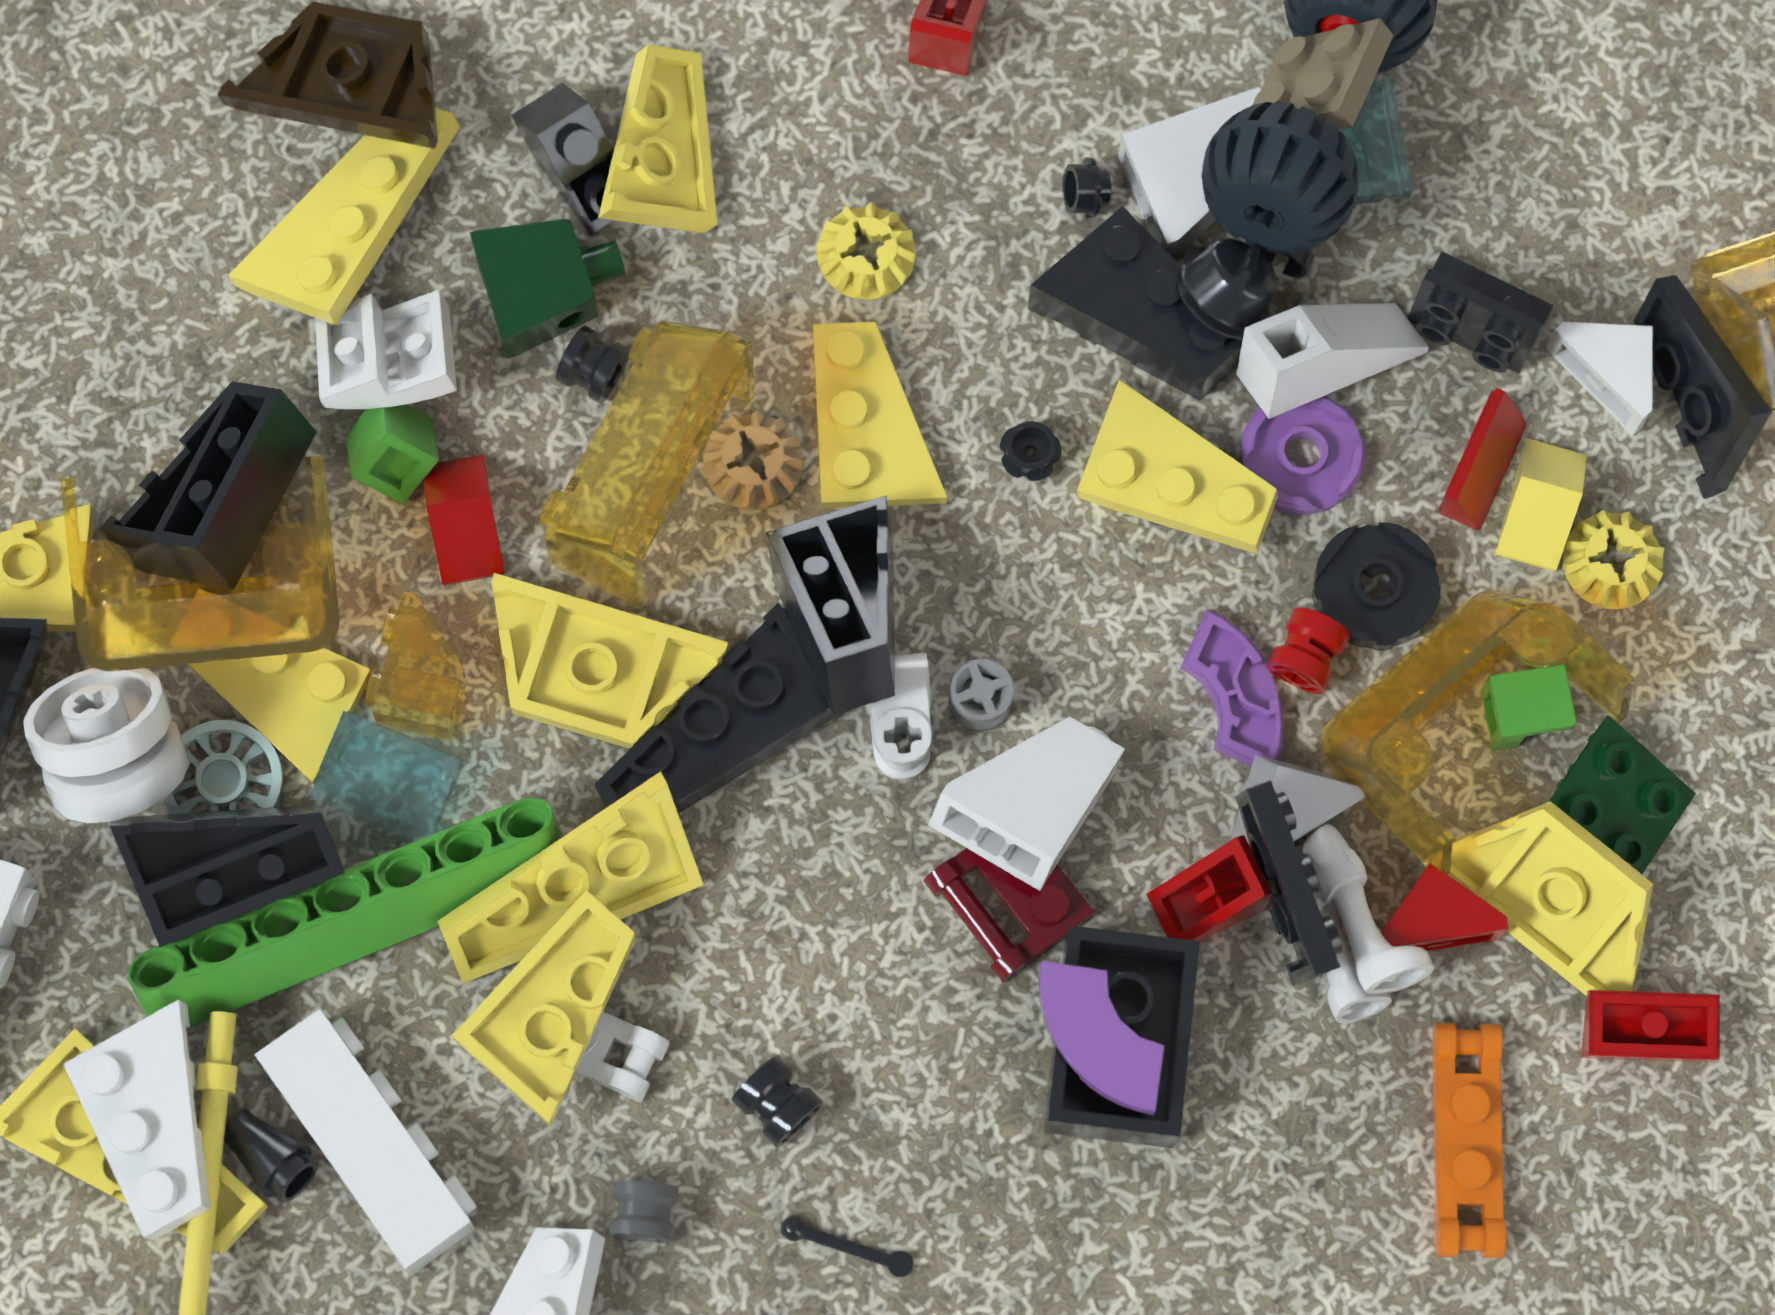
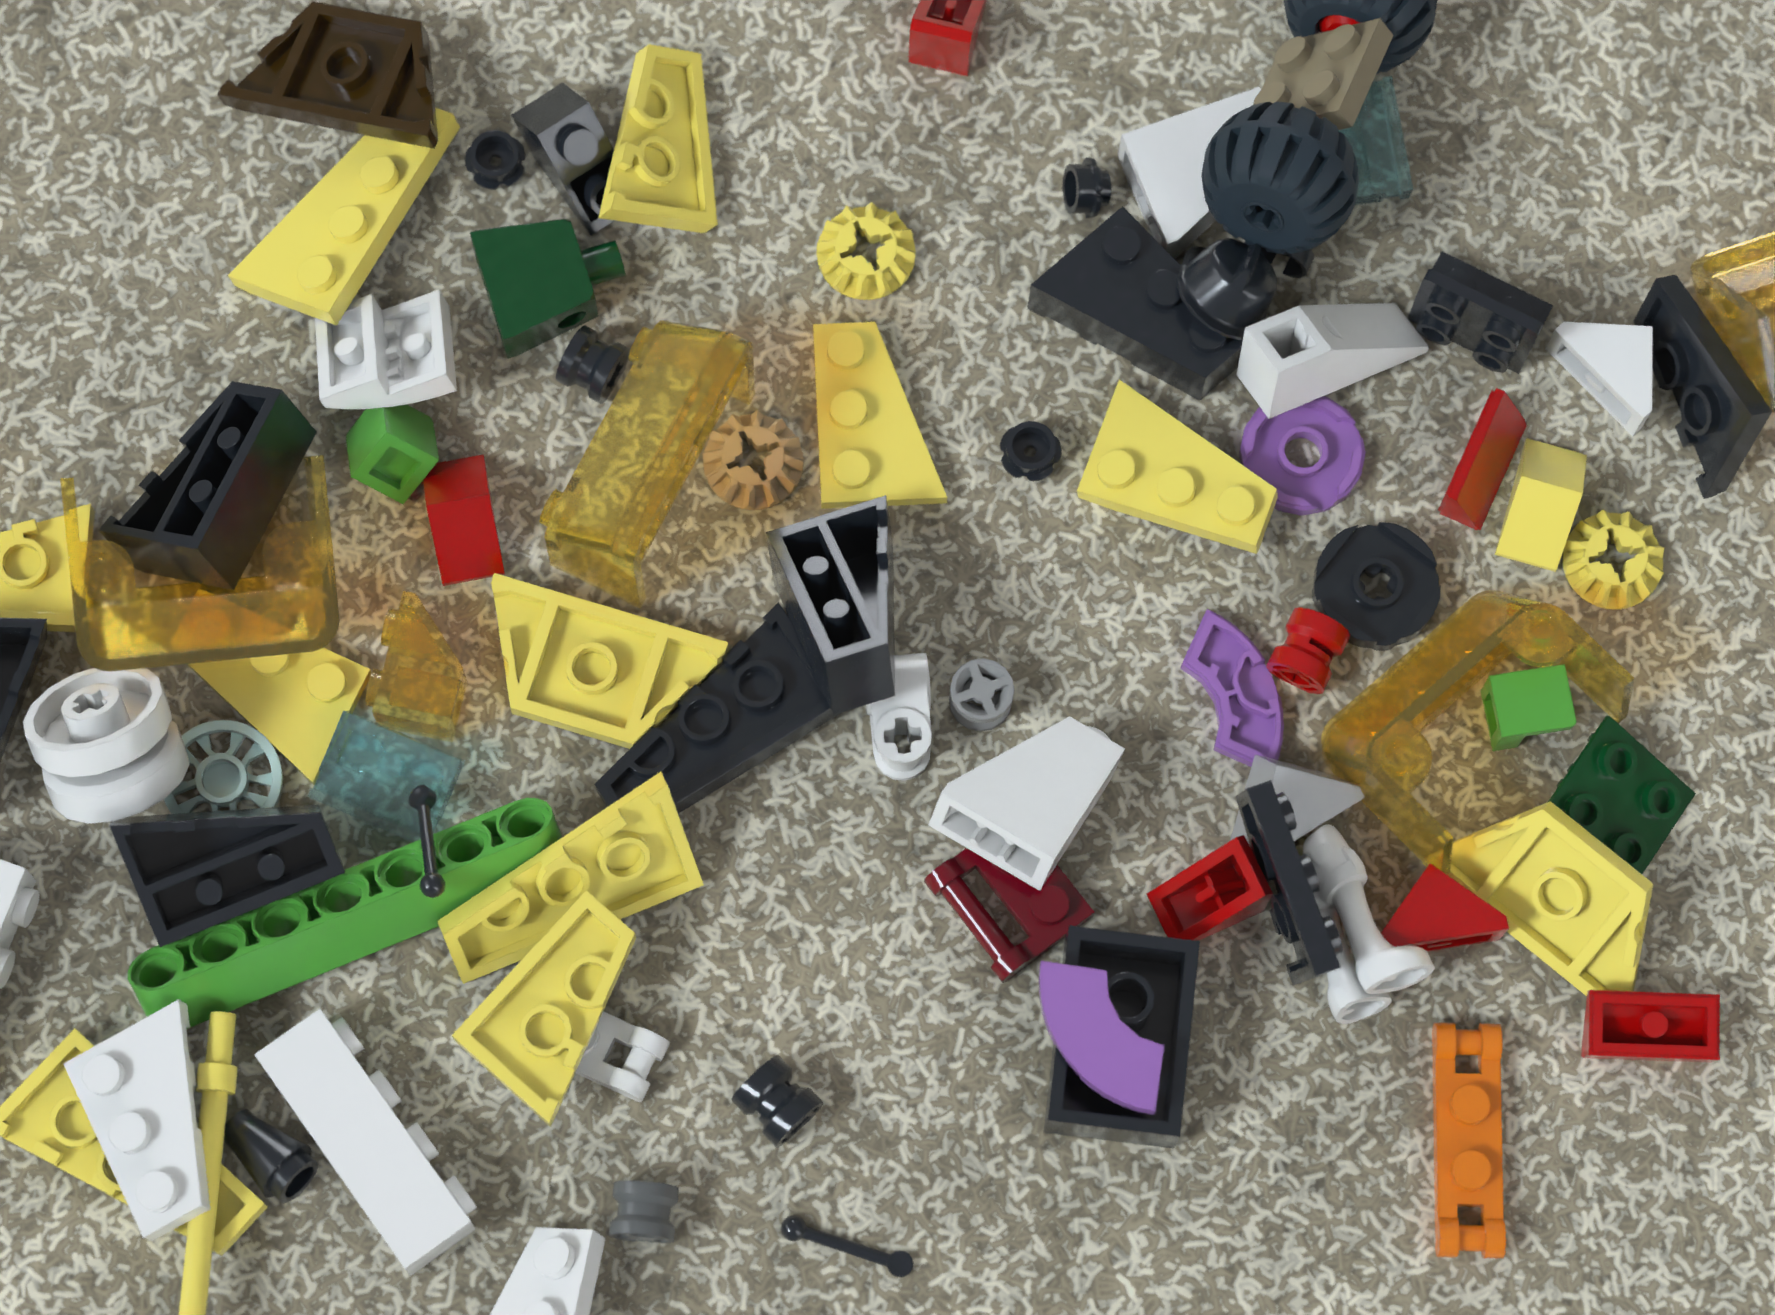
(422, 800): none -> black hinge
(490, 145): none -> black plate

